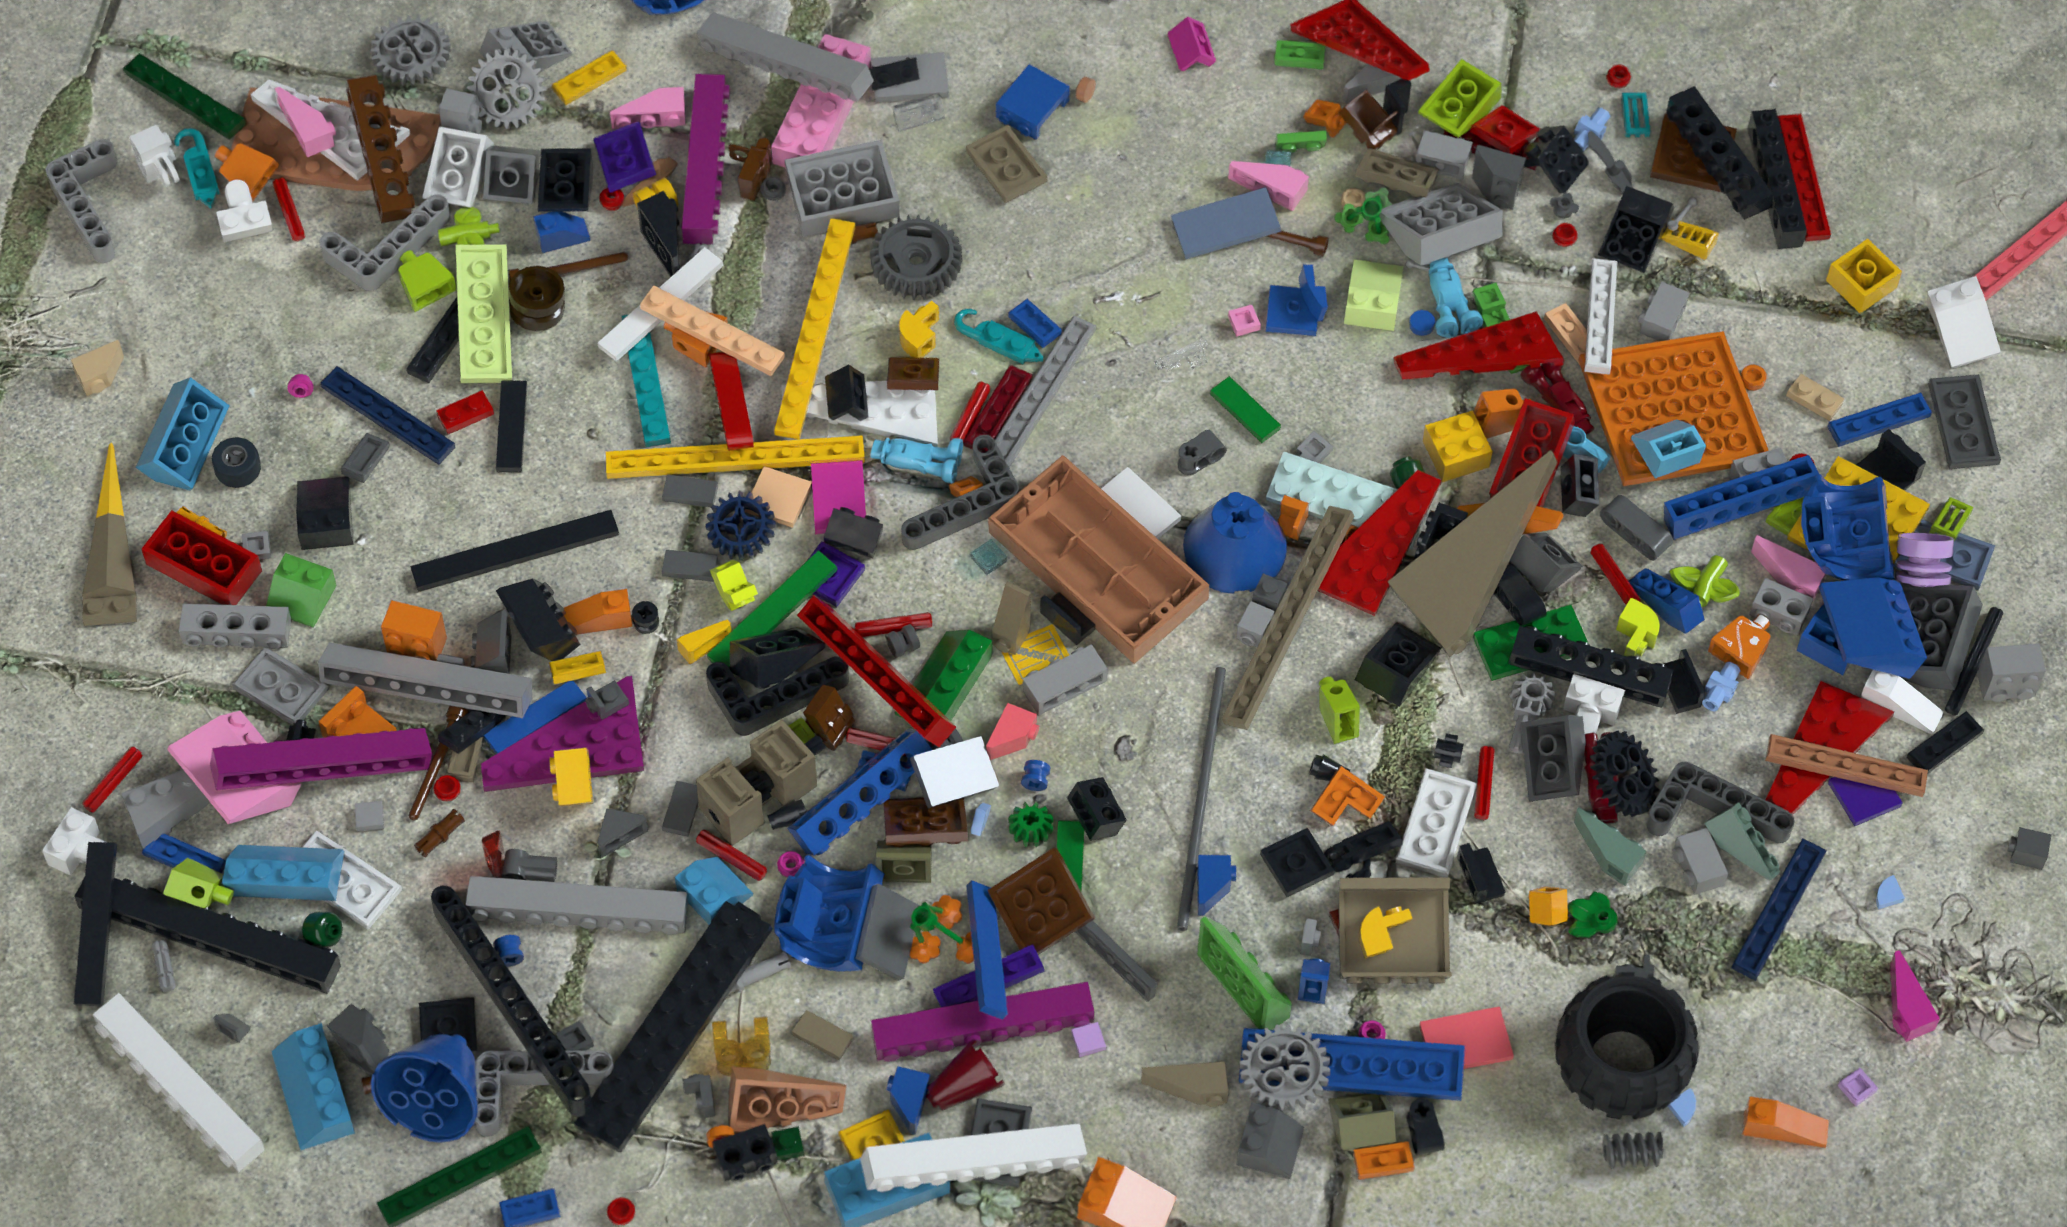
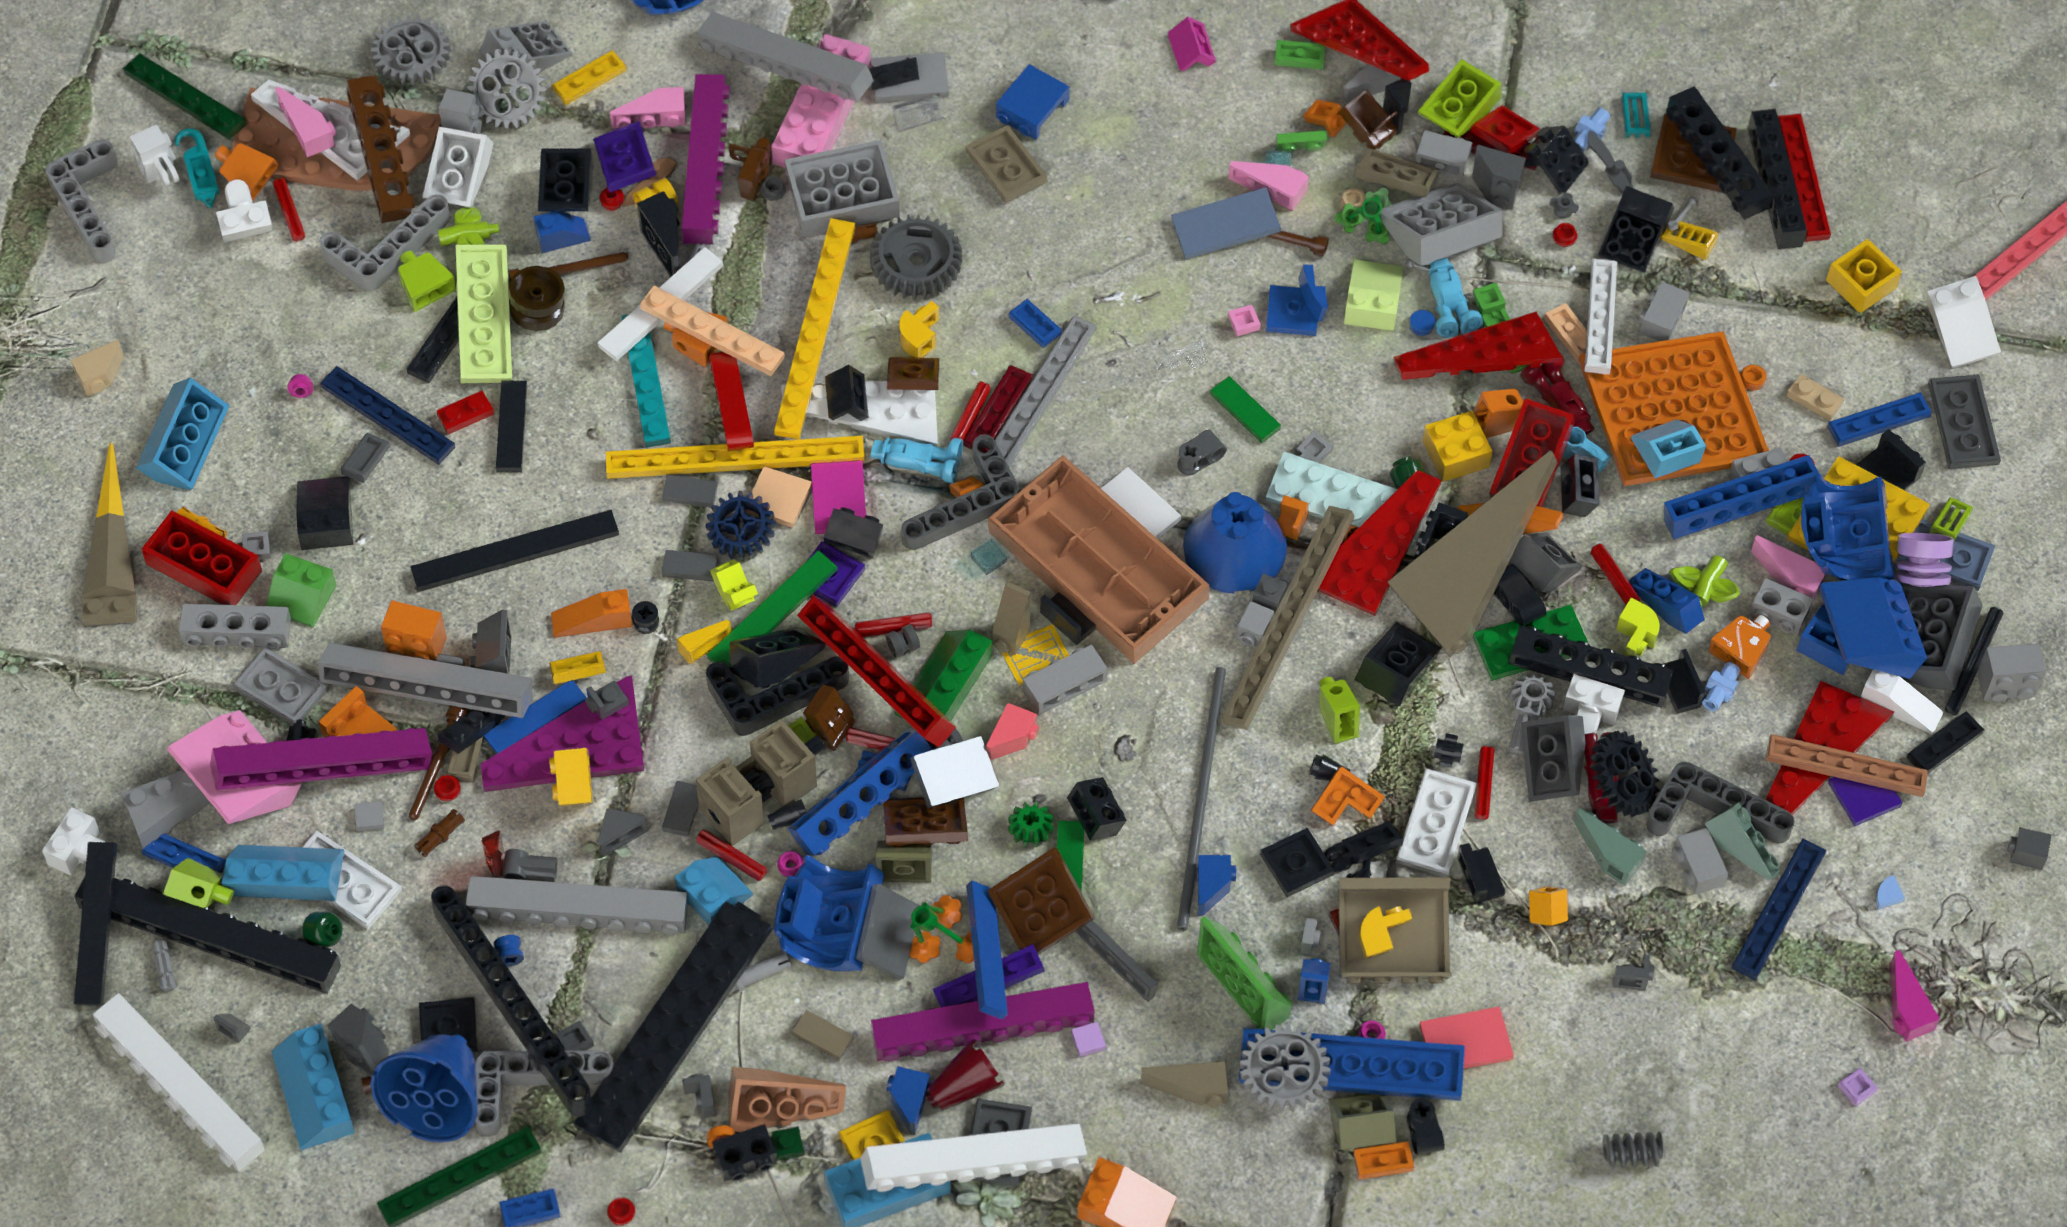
(112, 779): red axle -> none
(236, 462): black wheel -> none
(511, 174): dark grey slope -> none
(539, 619): black slope -> none
(743, 1050): clear yellow piece -> none
(980, 819): light blue tile -> none
(999, 339): teal plate -> none
(1035, 775): blue wheel -> none
(1085, 89): nougat tile -> none
(1270, 1141): dark grey slope -> none
(1589, 914): green plate -> none
(1618, 71): red plate -> none
(1633, 1007): black tyre -> none
(1636, 527): dark grey beam -> none
(1684, 1107): light blue tile -> none
(1783, 1123): orange slope -> none

